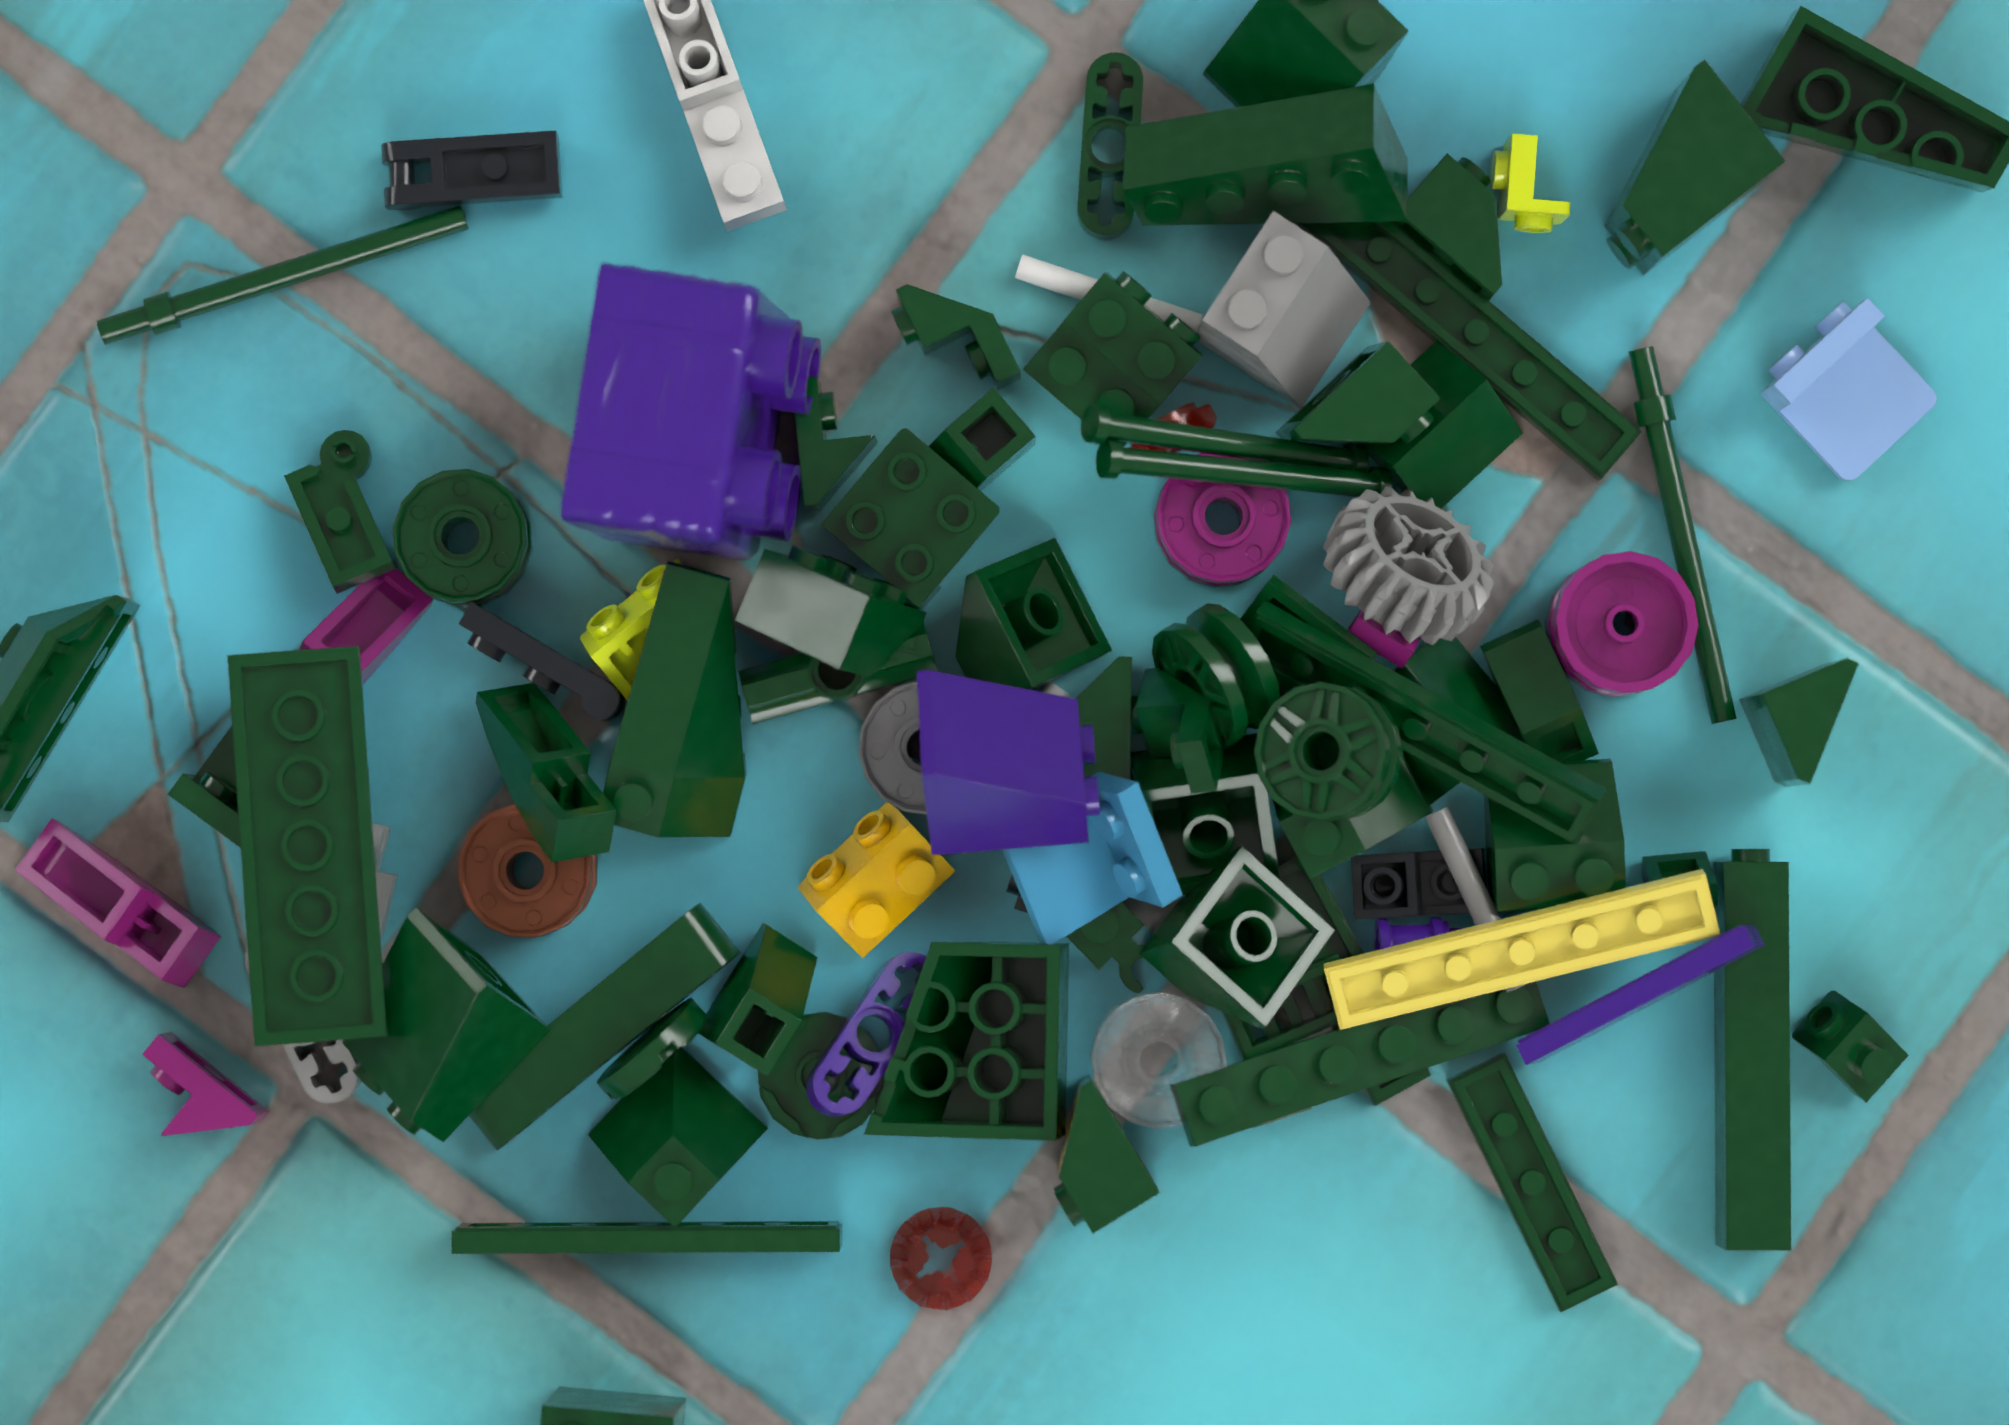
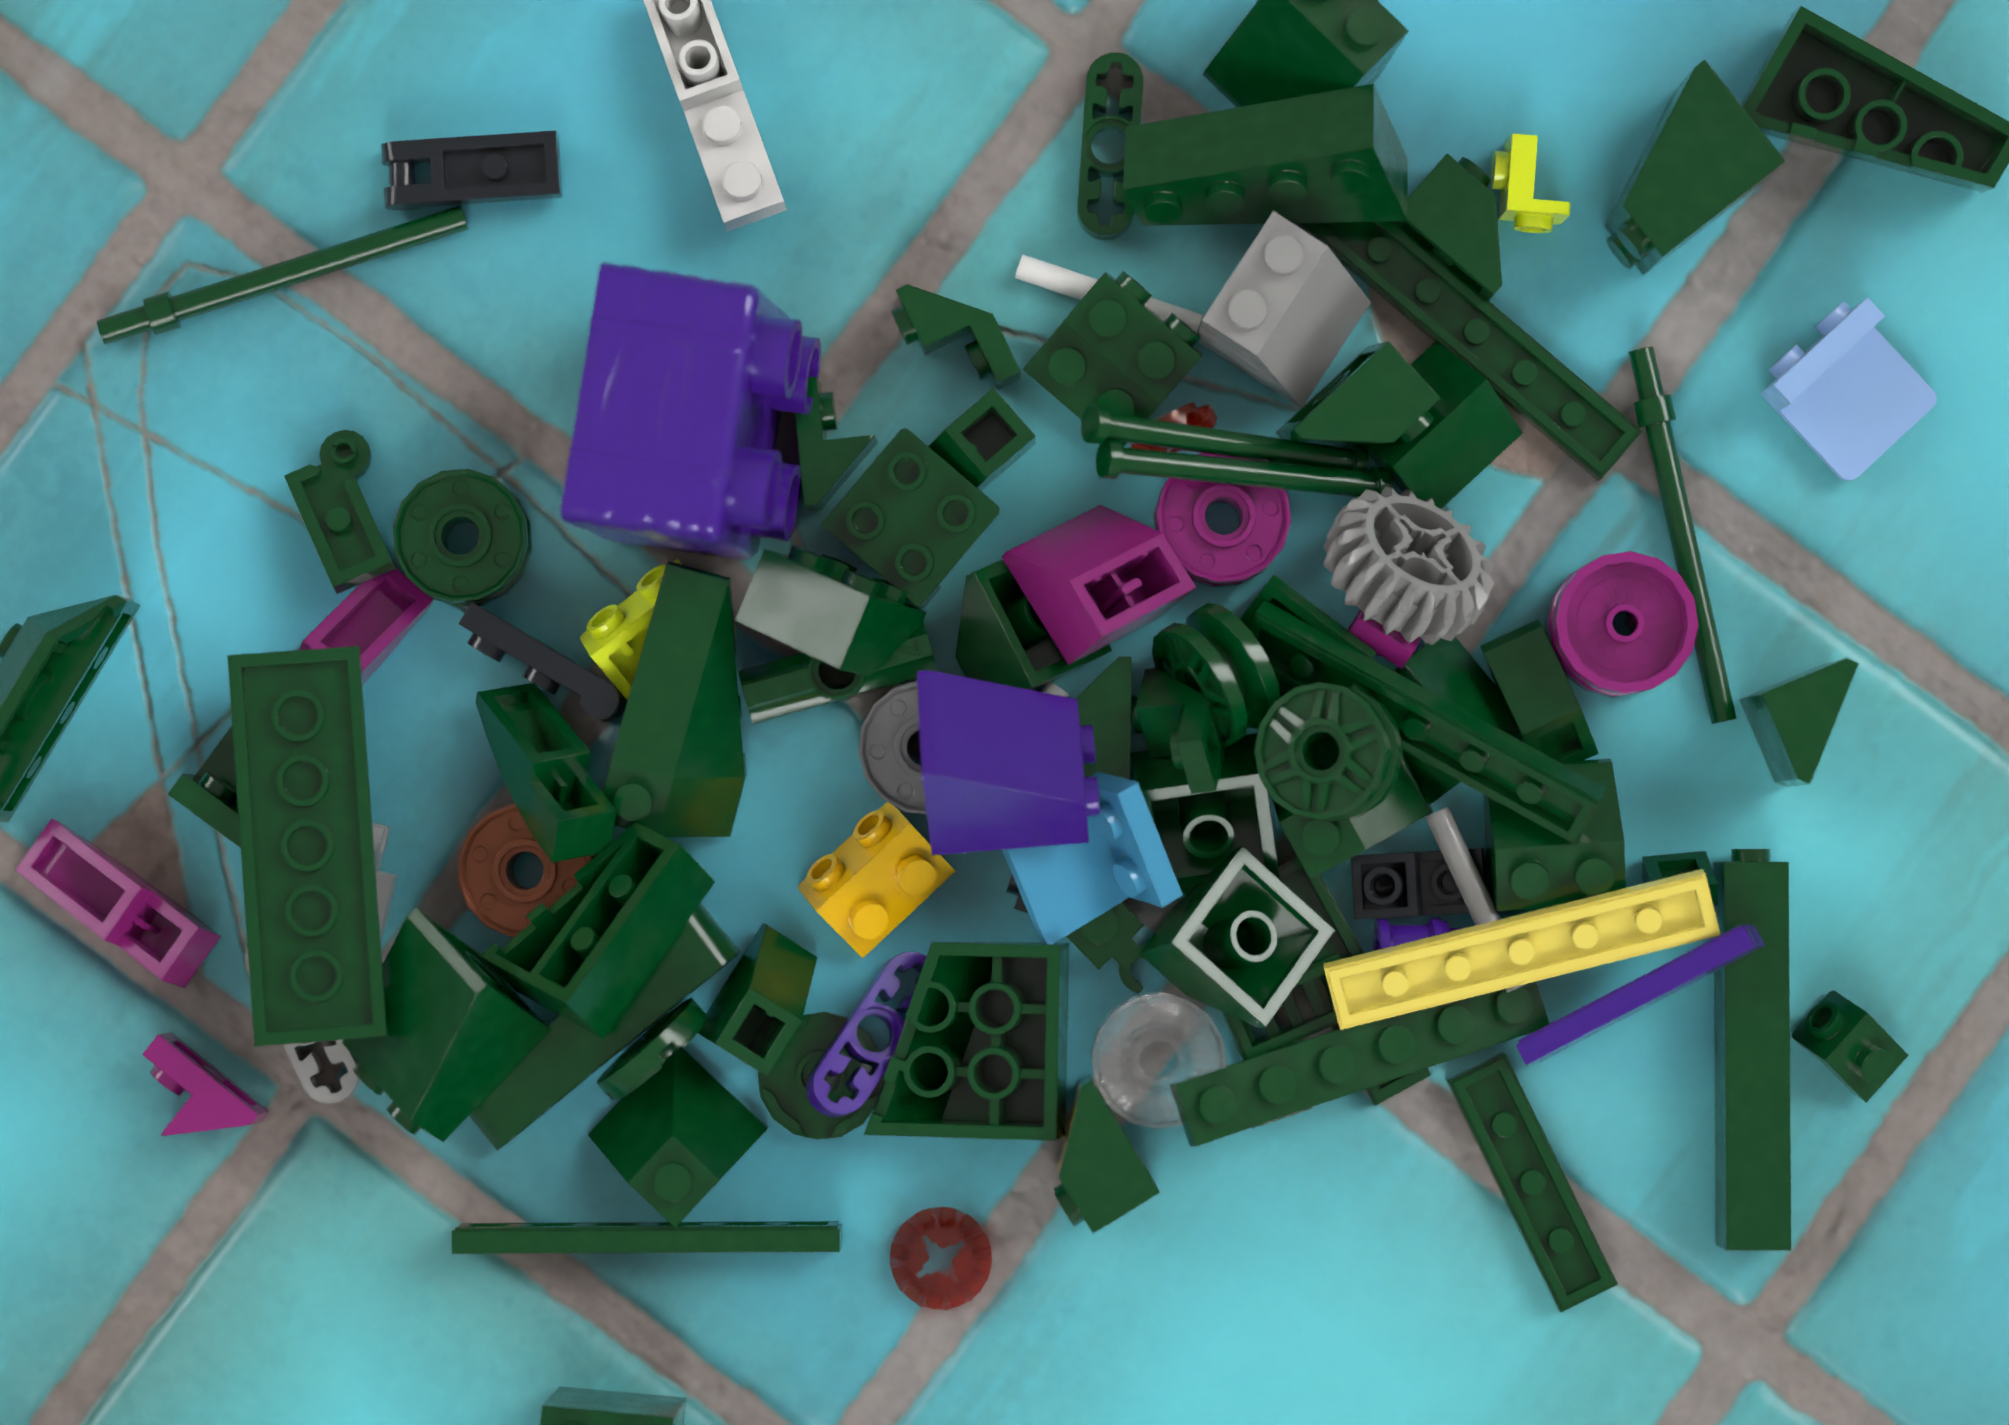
(606, 932): none -> dark green wedge
(1098, 579): none -> magenta slope

